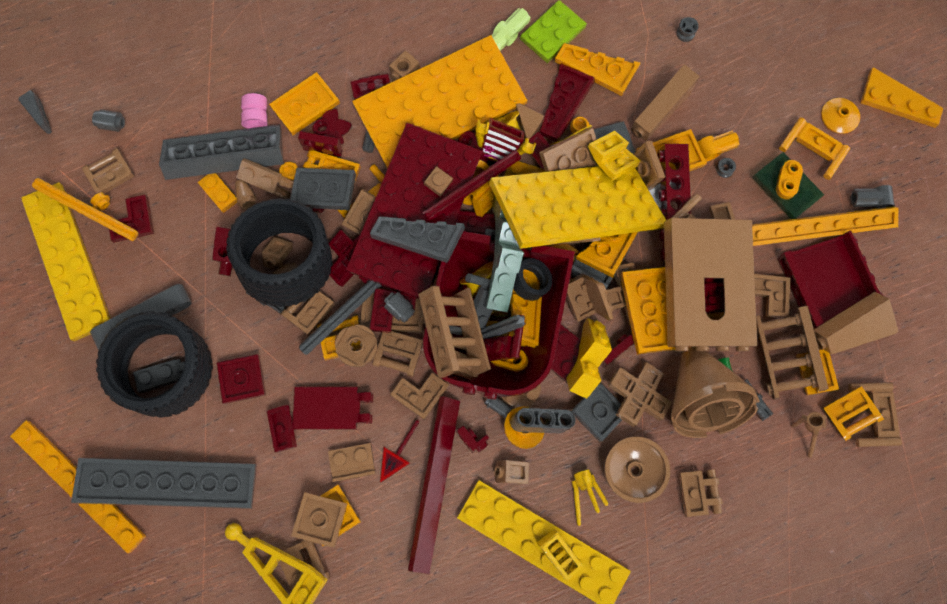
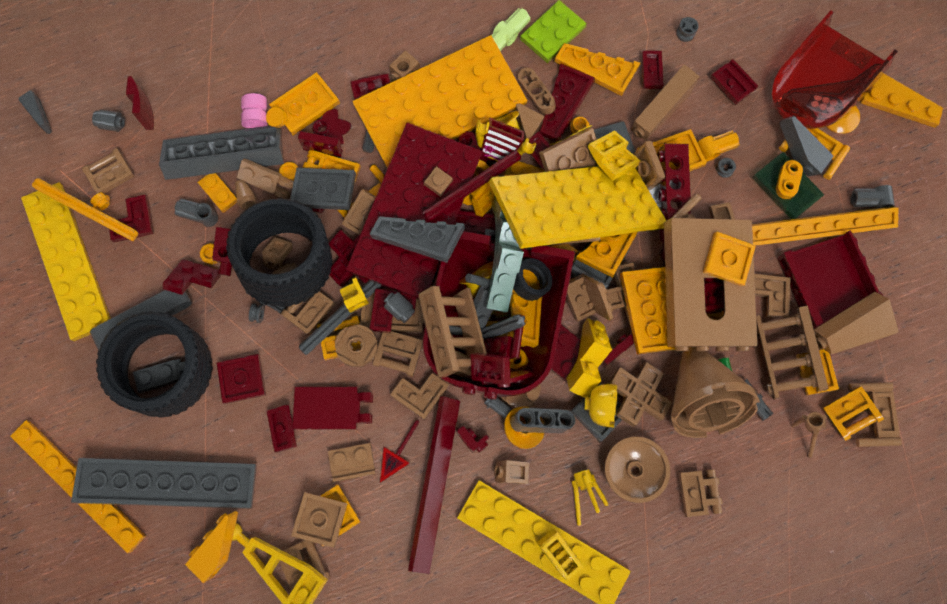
(141, 106): none -> dark red slope
(188, 273): none -> dark red plate
(196, 212): none -> dark grey piece
(206, 254): none -> light orange tile
(214, 551): none -> light orange slope
(256, 313): none -> dark grey bush
(276, 117): none -> light orange tile
(354, 296): none -> yellow panel
(495, 369): none -> dark red bracket
(536, 98): none -> medium nougat beam
(602, 405): none -> yellow cylinder
(652, 70): none -> dark red plate
(729, 259): none -> light orange tile
(734, 81): none -> dark red plate
(805, 147): none -> dark grey slope
(826, 77): none -> clear red windscreen

